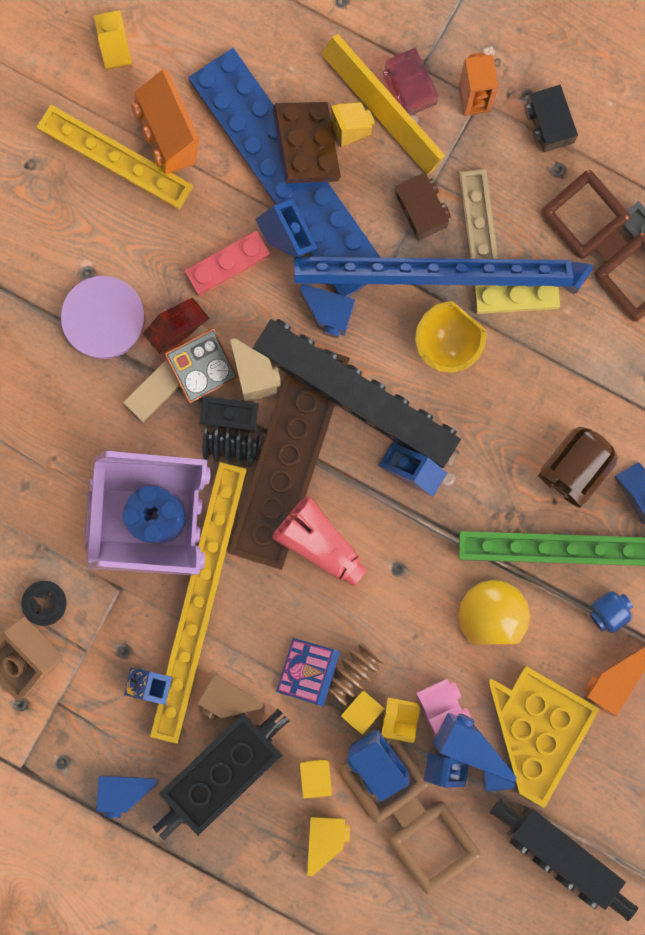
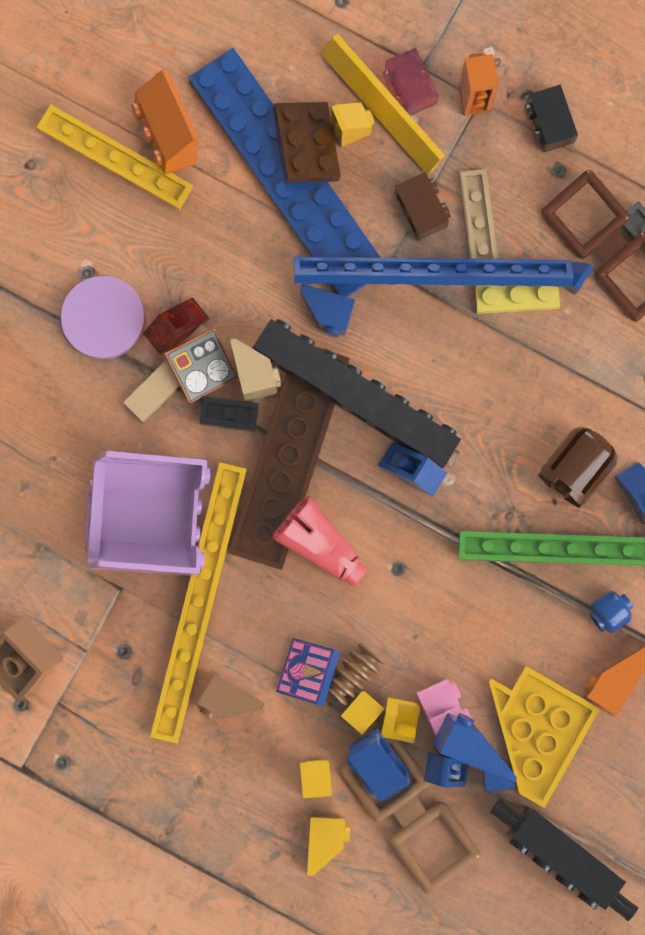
(41, 590): black gear -> none
(112, 40): yellow slope -> none
(120, 793): blue slope -> none
(140, 507): blue brick -> none
(148, 686): blue brick -> none
(220, 774): black brick -> none
(227, 263): coral plate -> none
(231, 446): black piece -> none
(286, 229): blue slope -> none
(449, 338): yellow cylinder -> none
(494, 614): yellow cylinder -> none

